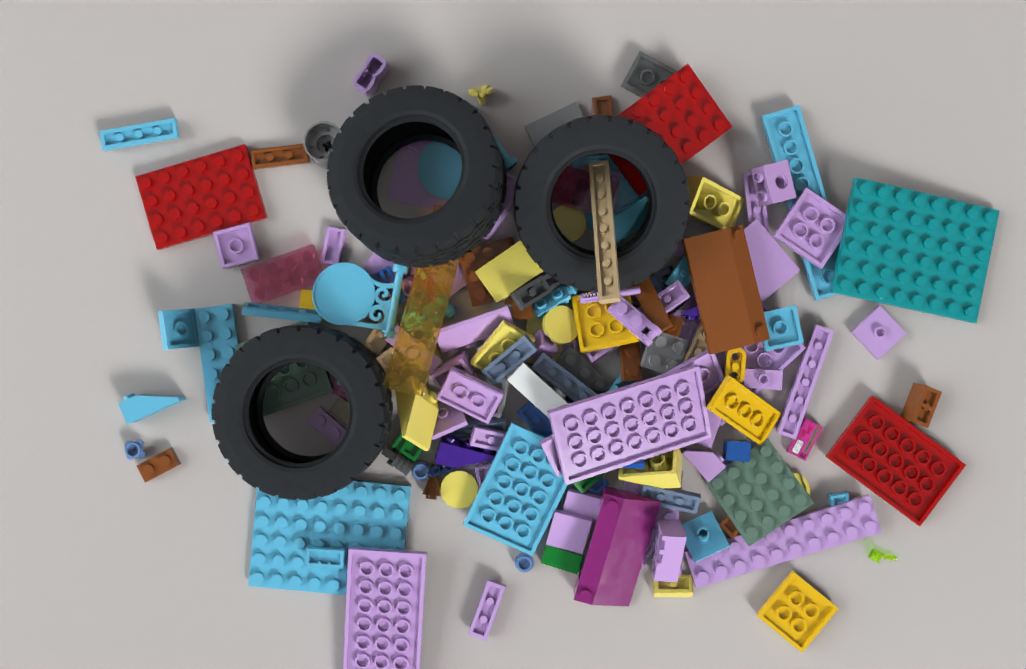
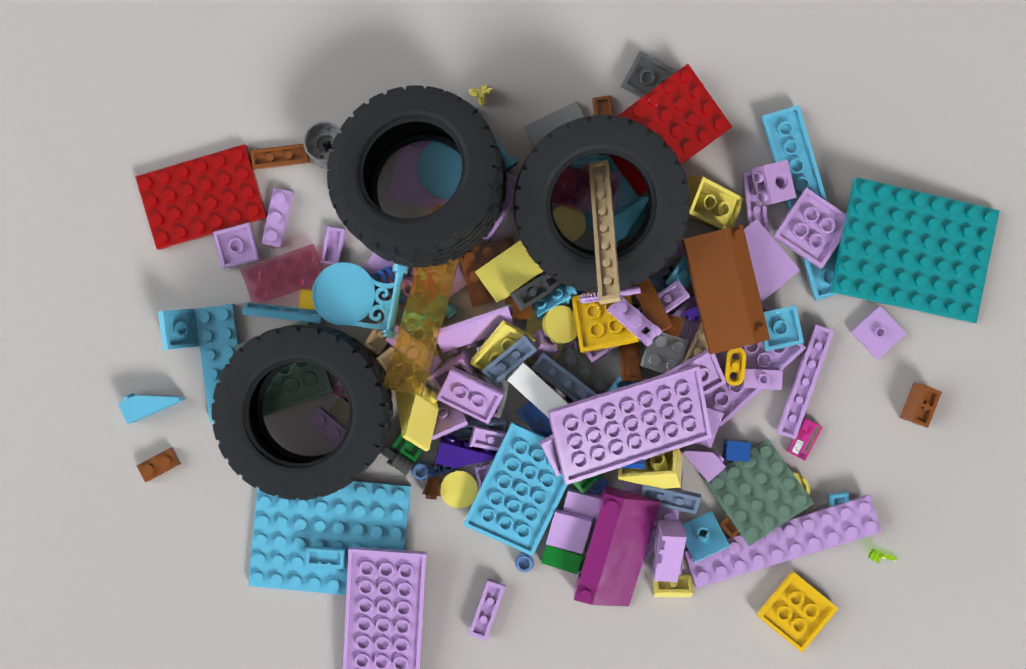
(129, 449): medium blue plate -> none
(139, 134): medium azure plate -> none
(277, 217): none -> lavender plate
(374, 71): lavender brick -> none
(743, 410): yellow plate -> none
(895, 460): red plate -> none

